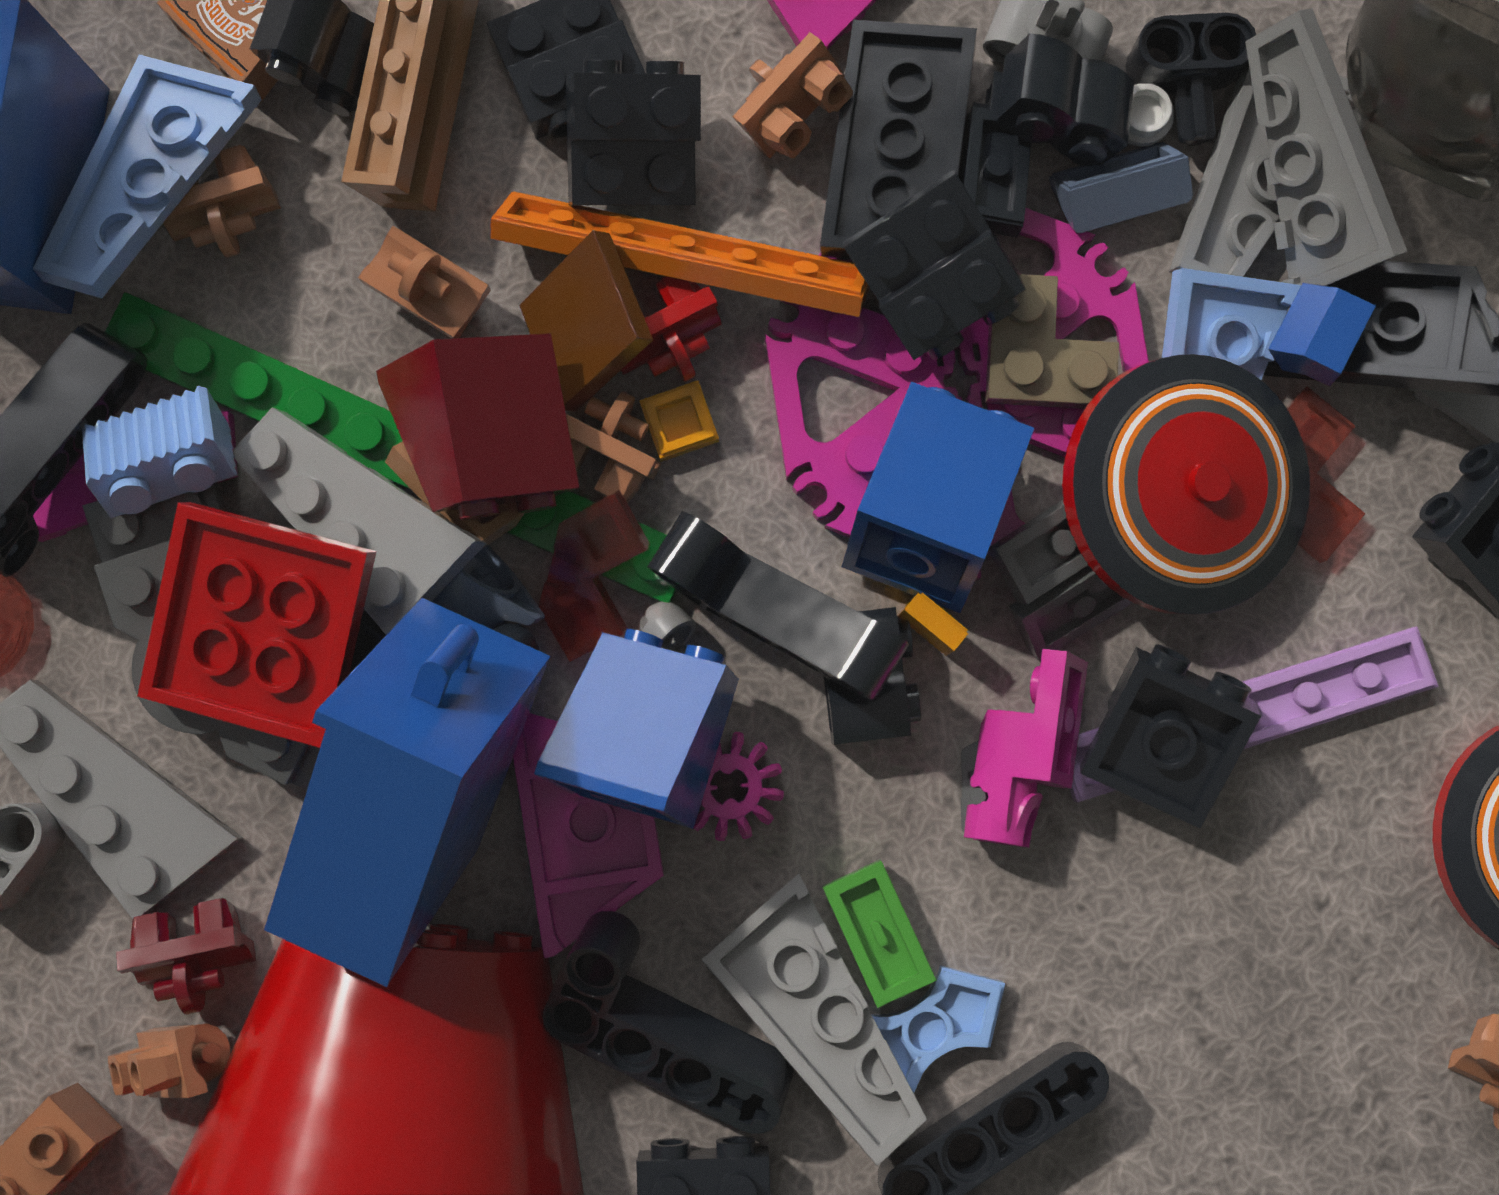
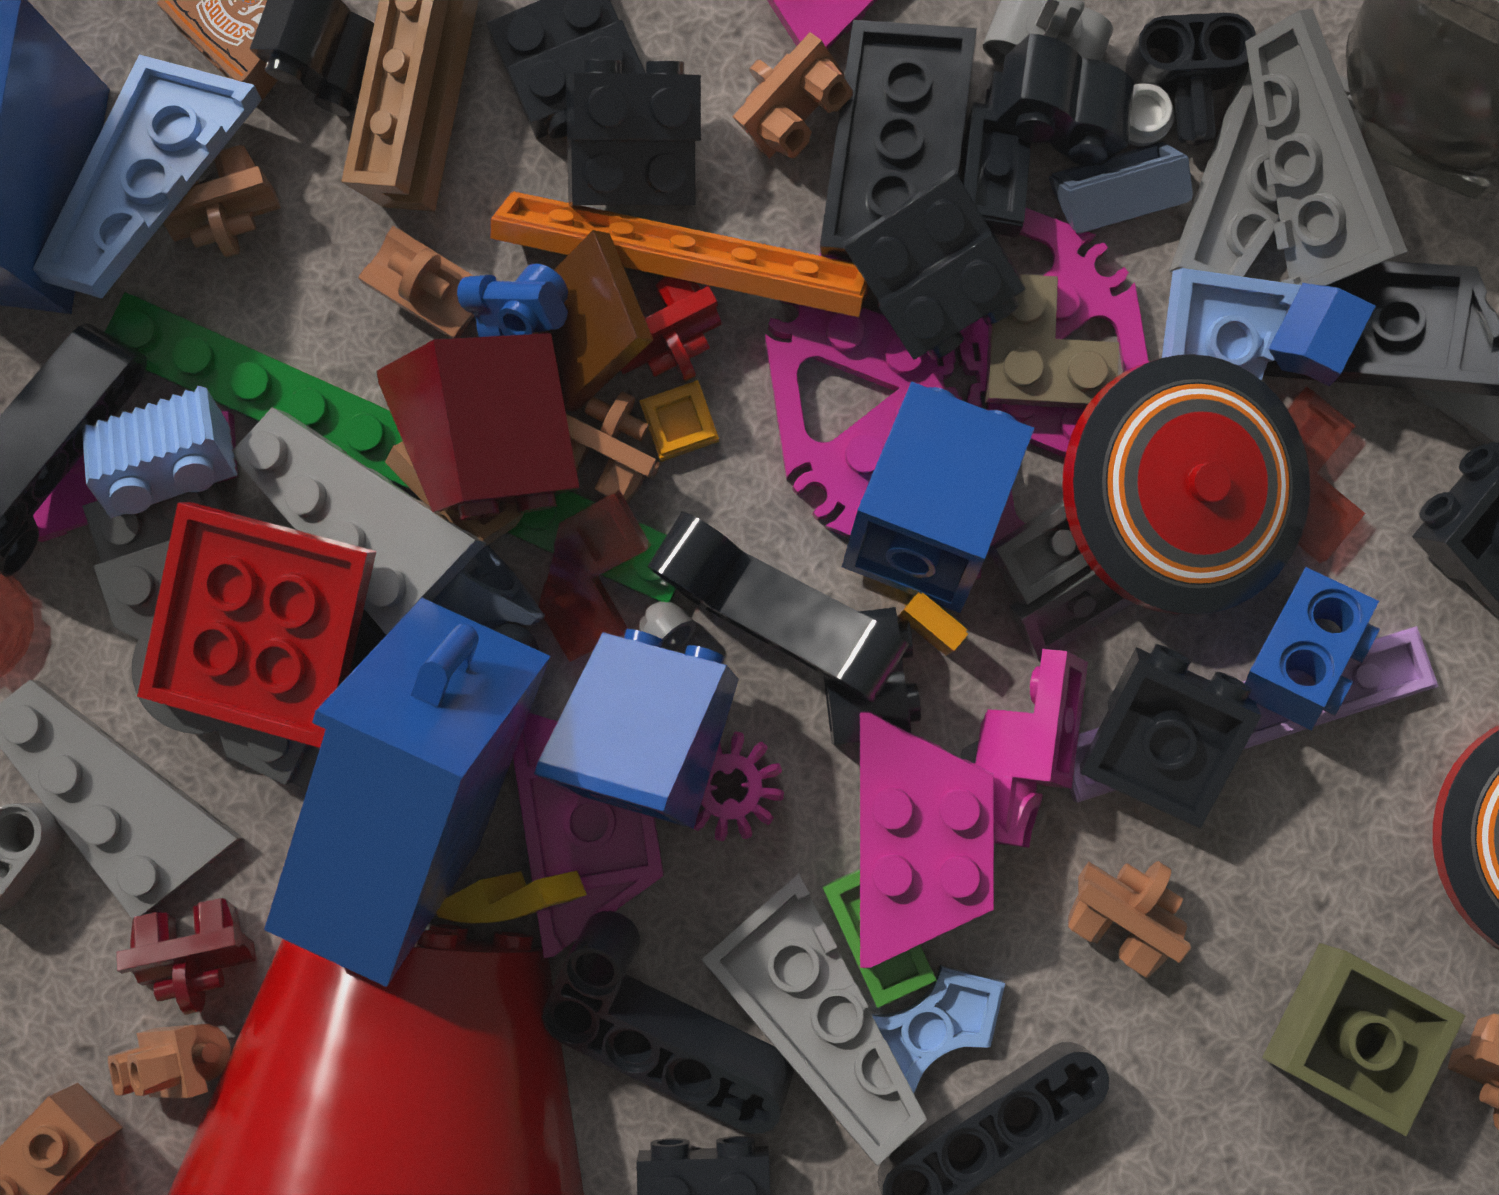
(510, 898): none -> yellow slope
(516, 307): none -> blue plate
(920, 840): none -> dark pink wing
(1137, 904): none -> nougat hips
(1302, 645): none -> blue brick
(1364, 1037): none -> olive brick

